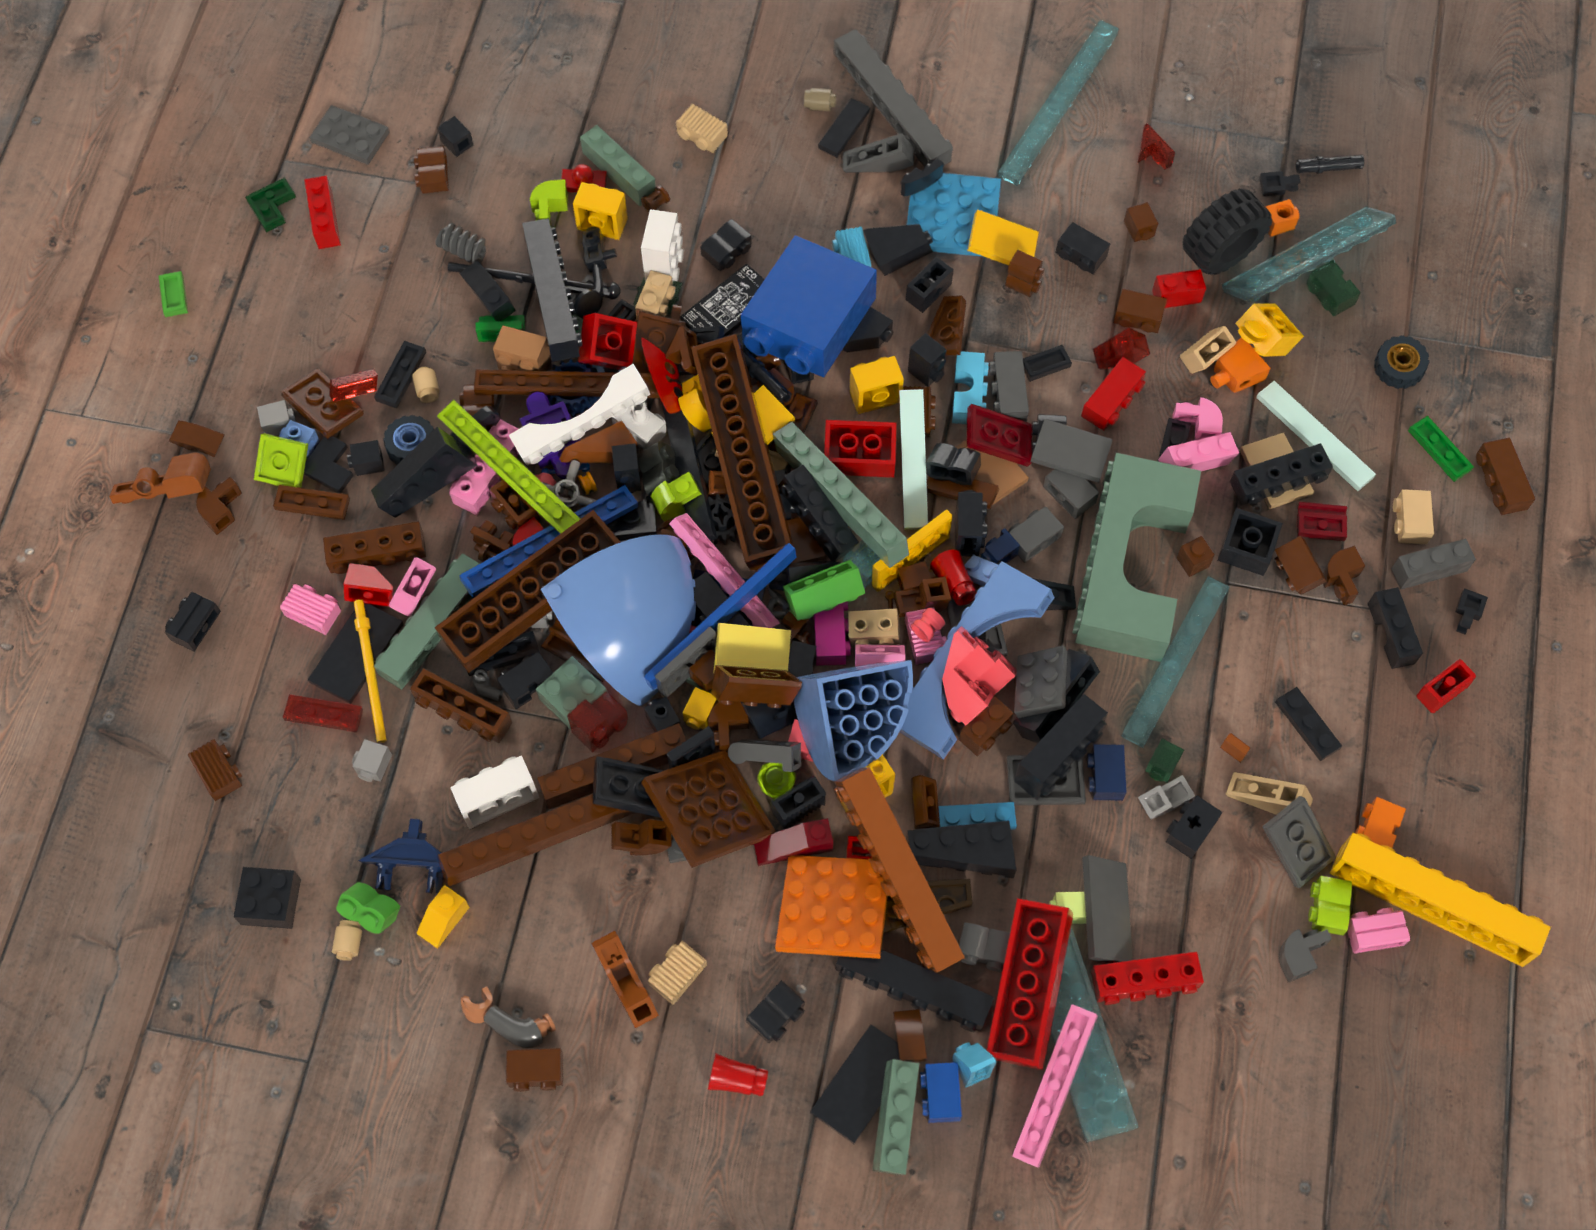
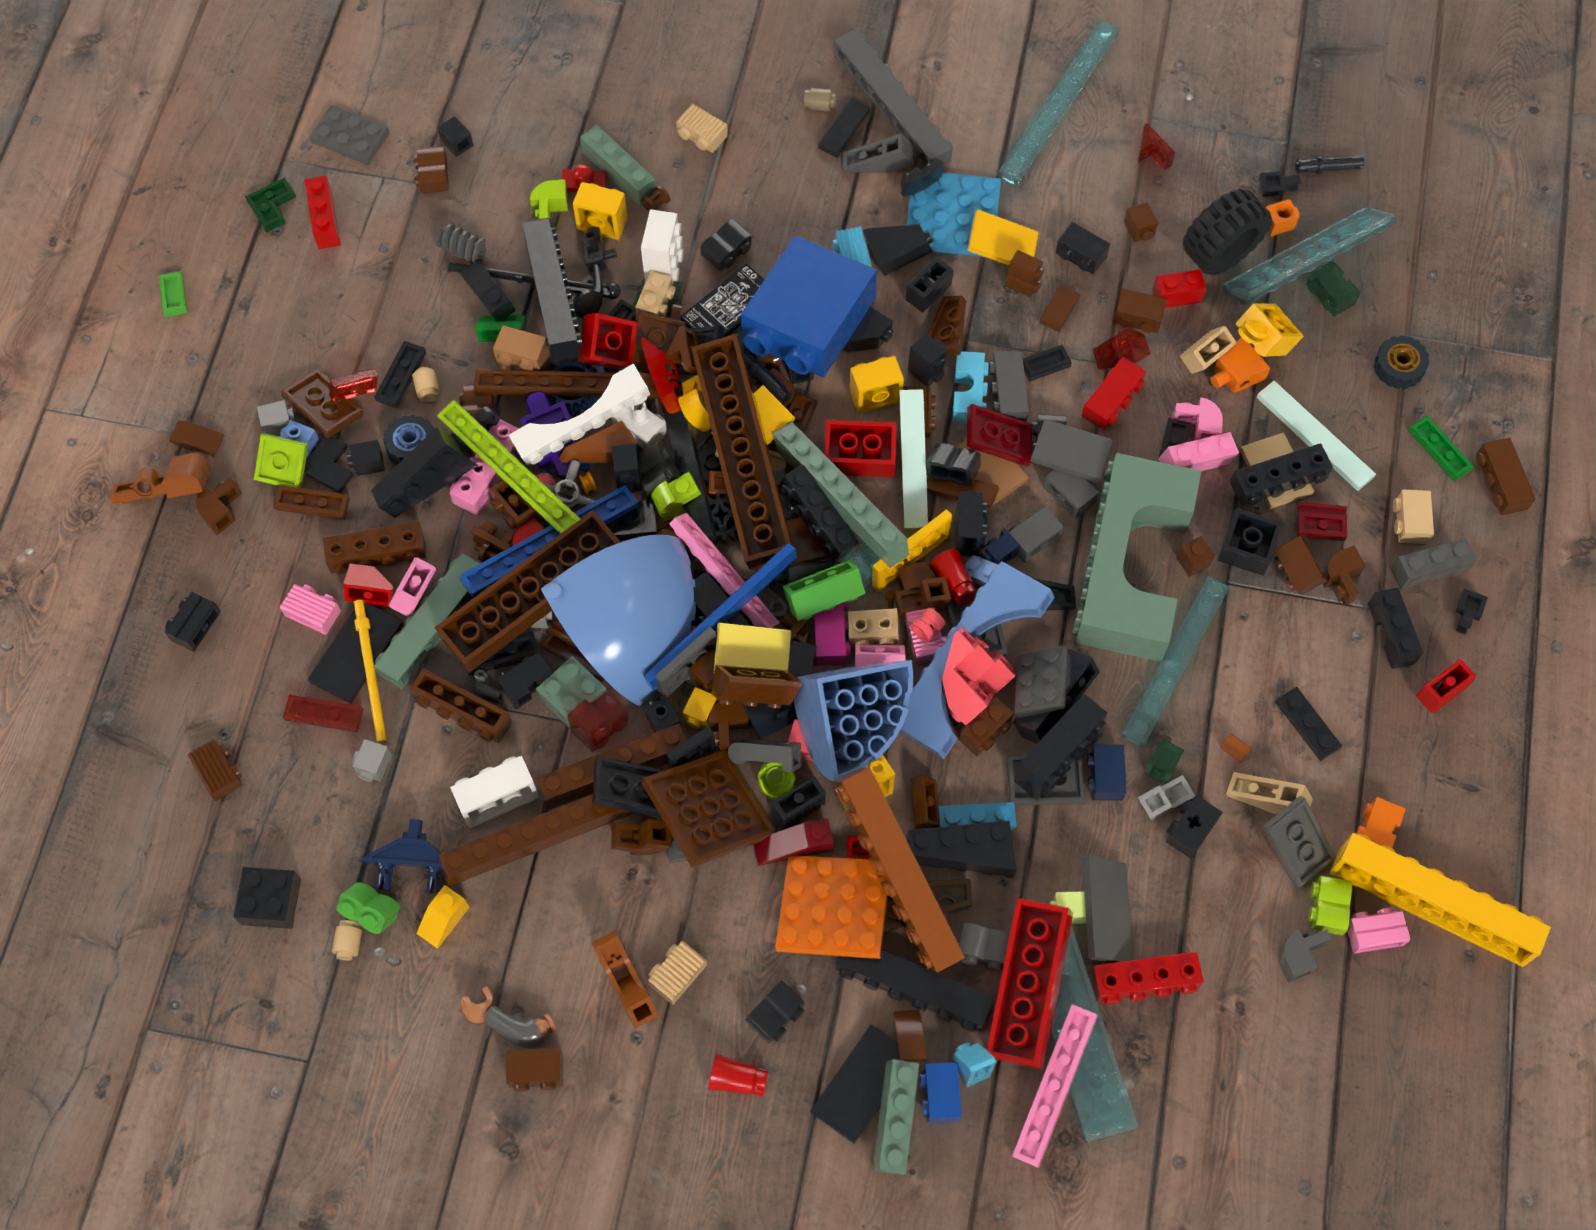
(1059, 308): none -> reddish brown tile

